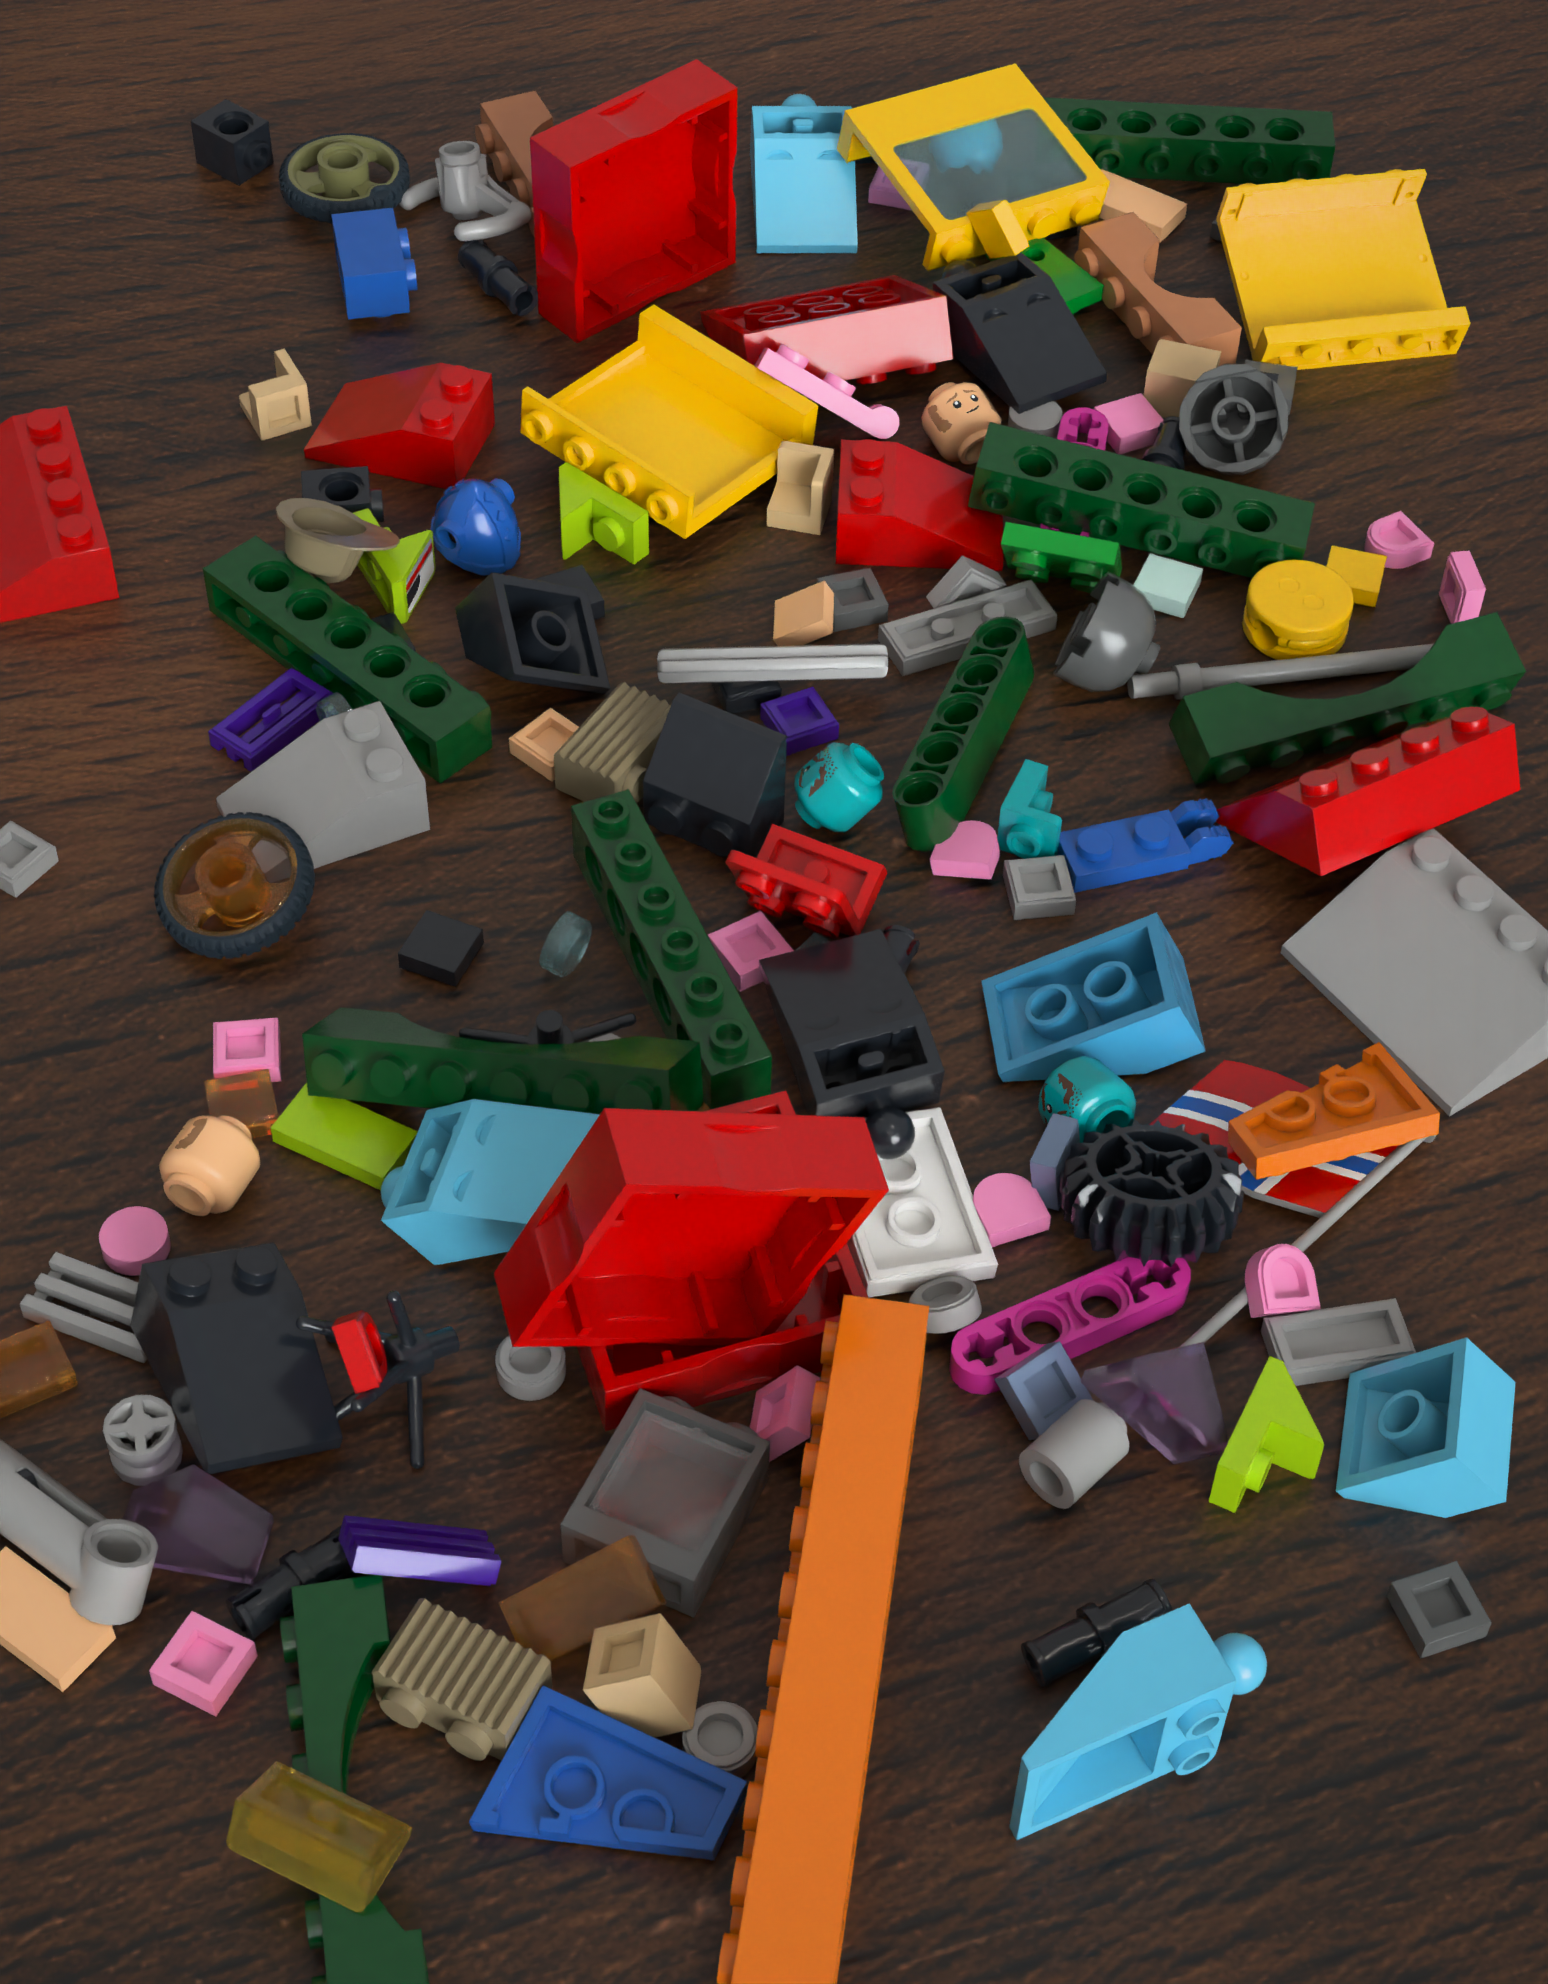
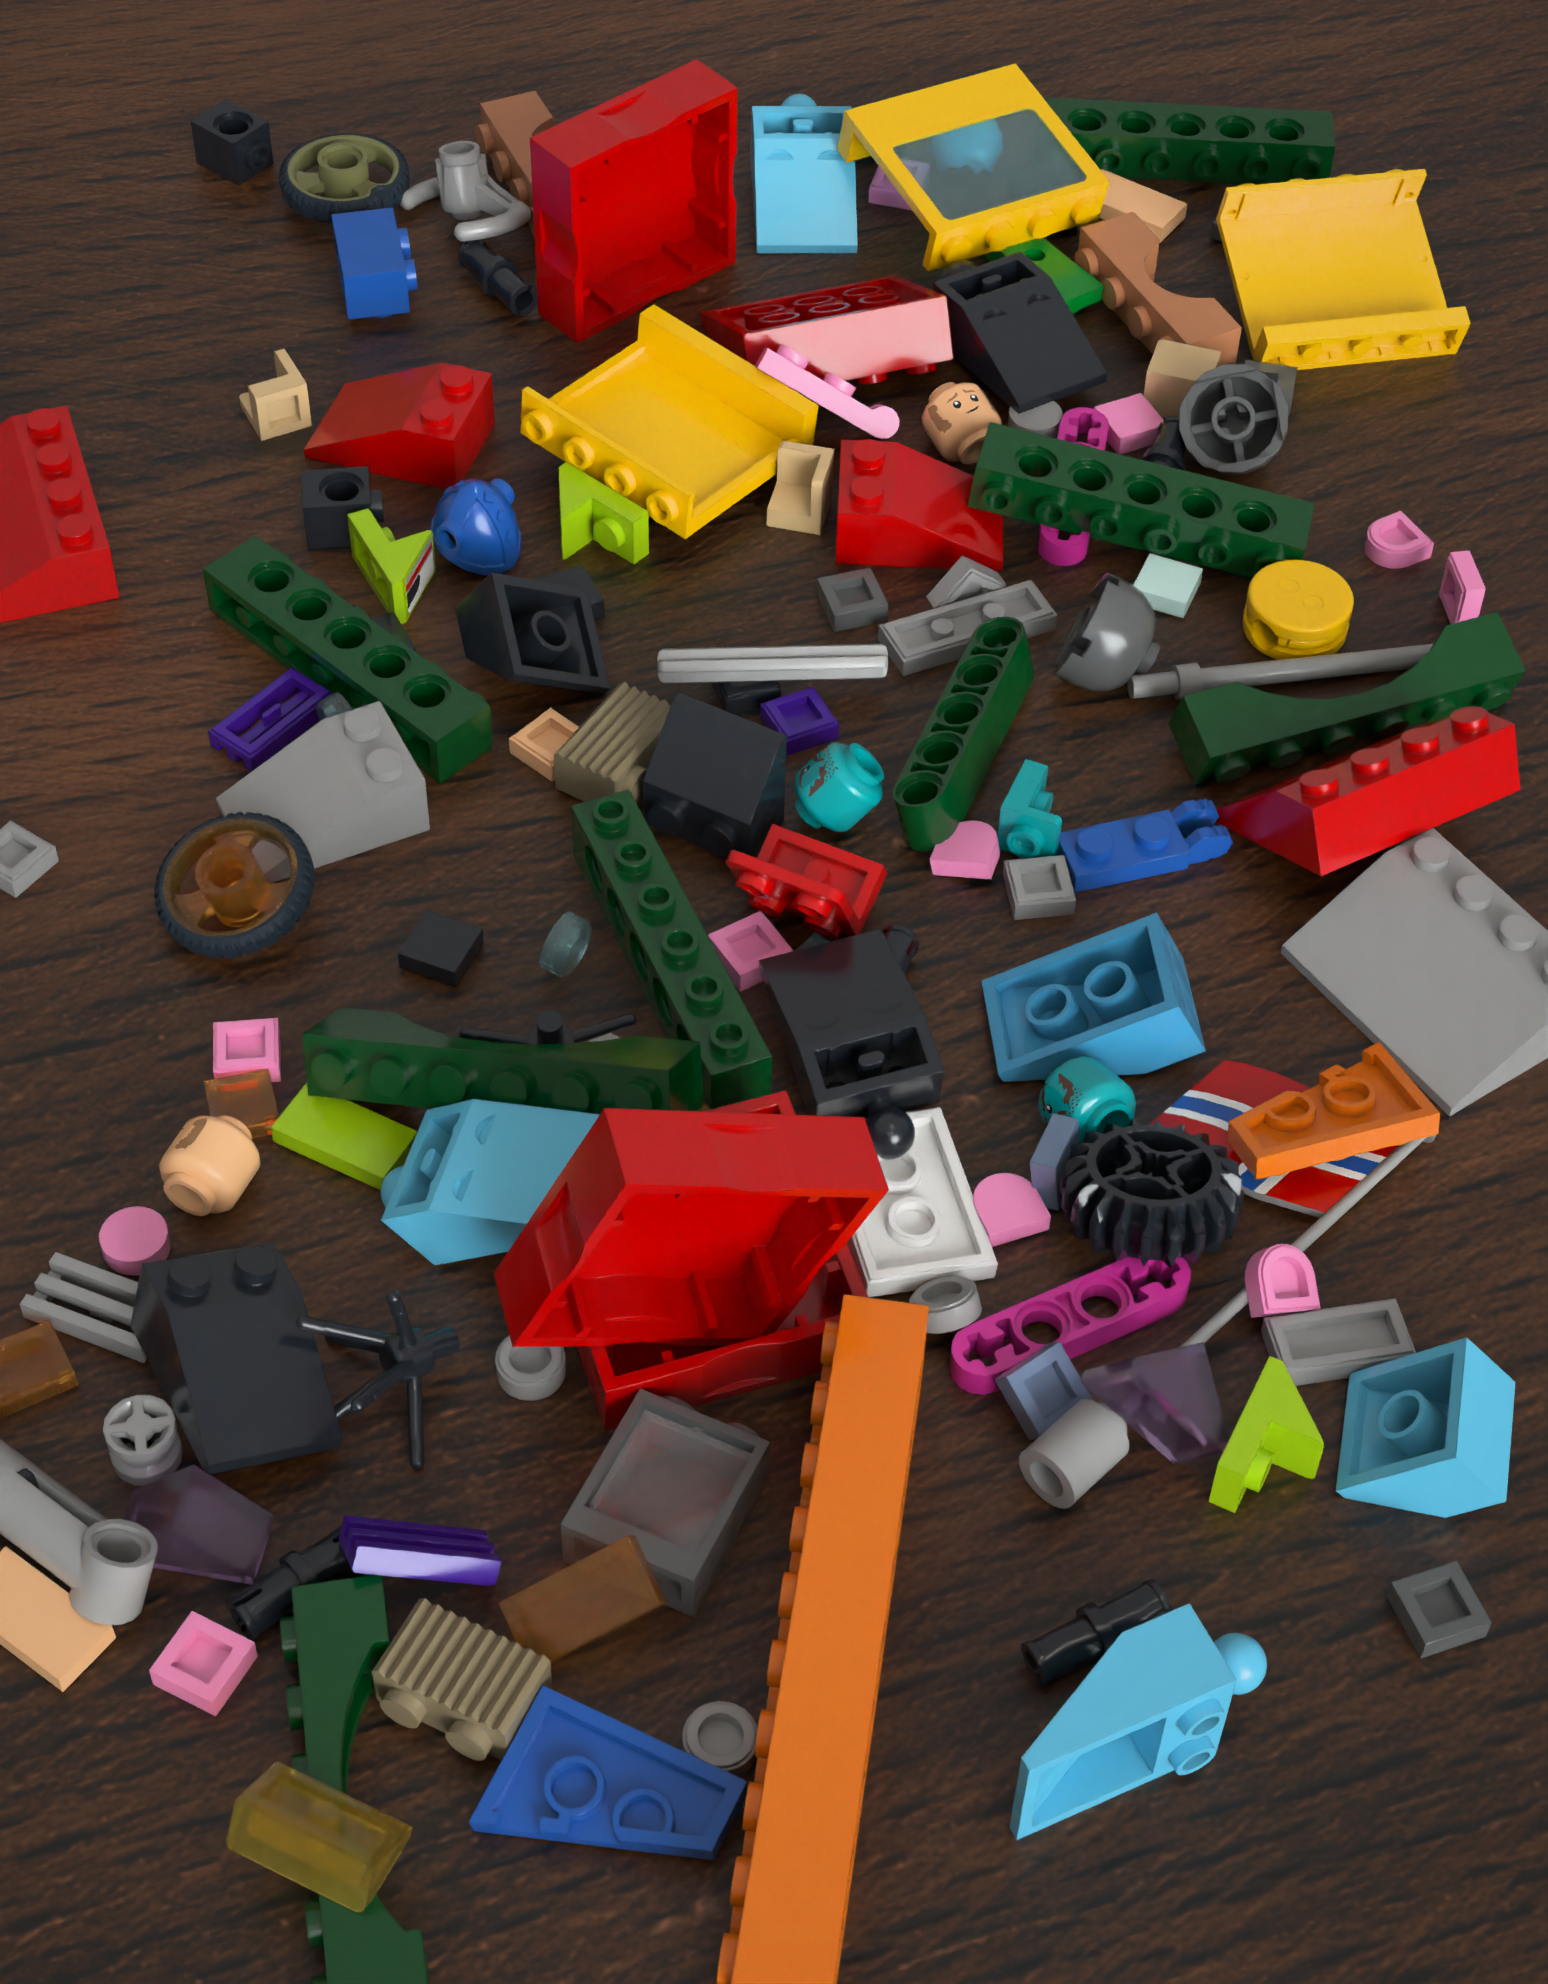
(328, 537): dark tan piece -> none
(361, 1350): red tile -> none
(643, 1676): tan panel -> none
(784, 1410): bright pink tile -> none
(804, 615): light nougat tile -> none
(997, 229): yellow tile -> none
(1046, 553): green plate -> none
(1361, 571): yellow tile -> none

